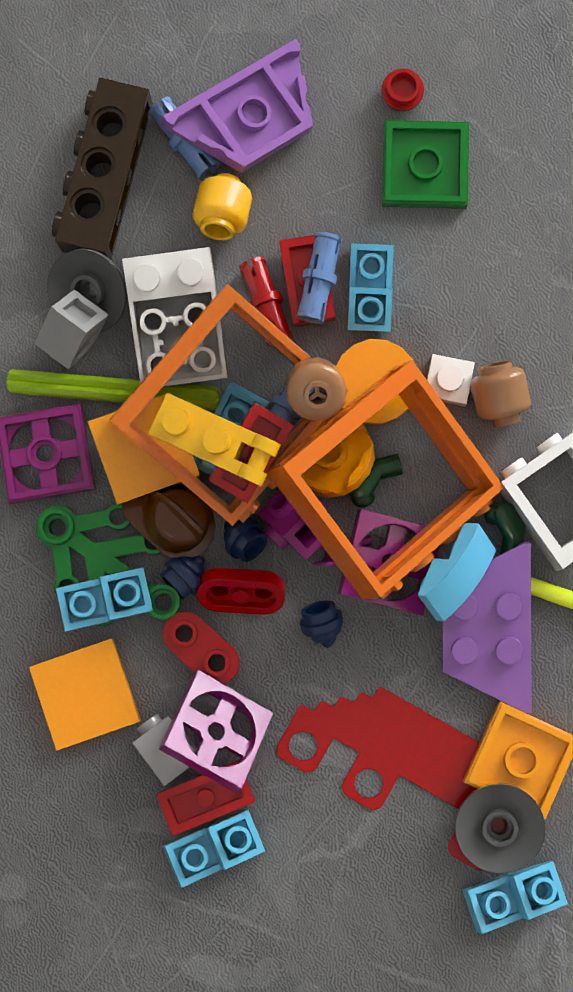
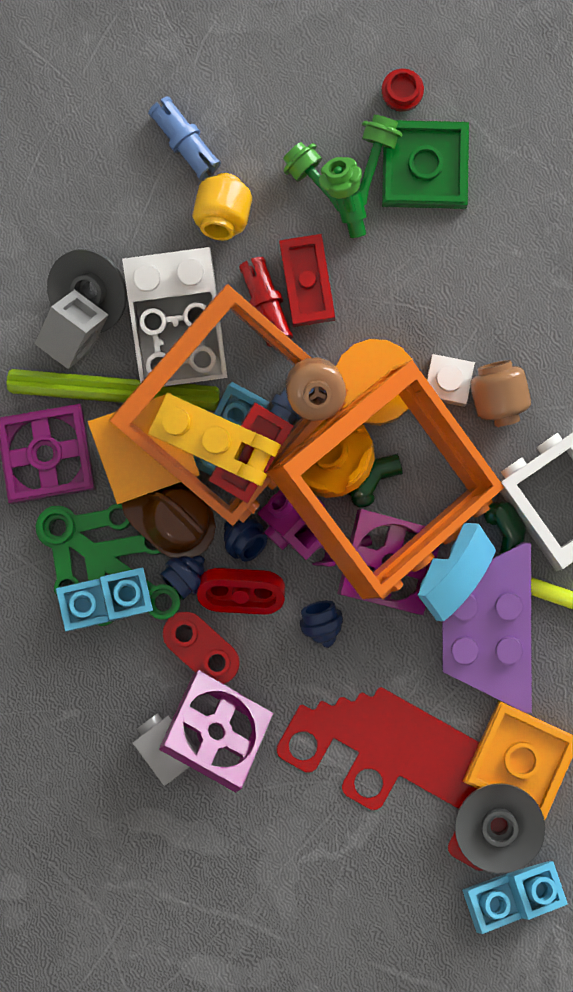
(84, 694): light orange tile -> none
(107, 104): dark brown brick -> none
(200, 802): red plate -> none
(213, 848): medium azure slope -> none
(248, 112): medium lavender wing -> none
(319, 277): medium blue pin -> none
(341, 175): none -> bright green plant
(370, 287): medium azure slope -> none

